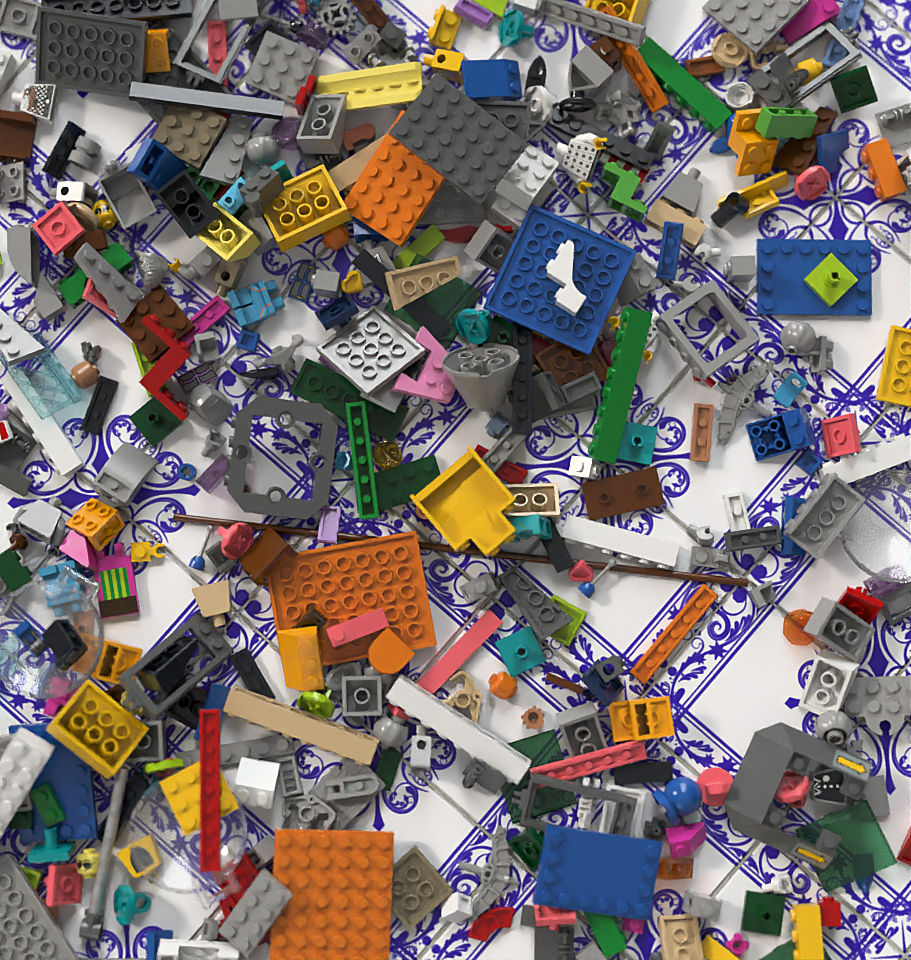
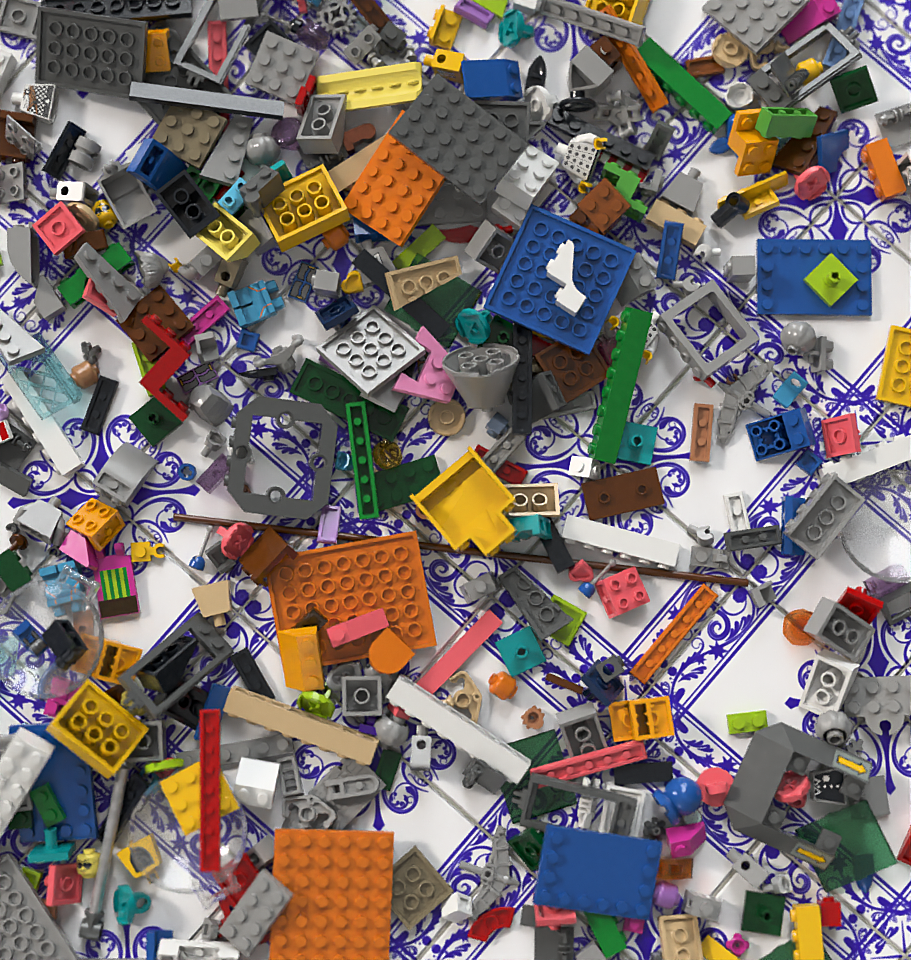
(21, 138): none -> light grey hinge
(369, 726): none -> dark purple tile
(446, 418): none -> tan tile
(580, 388): dark grey tile -> none
(600, 208): none -> dark orange bracket
(622, 592): none -> coral bracket
(657, 181): none -> light grey bracket
(666, 894): none -> medium lavender head
(746, 721): none -> lime plate
(754, 874): none -> light grey torso

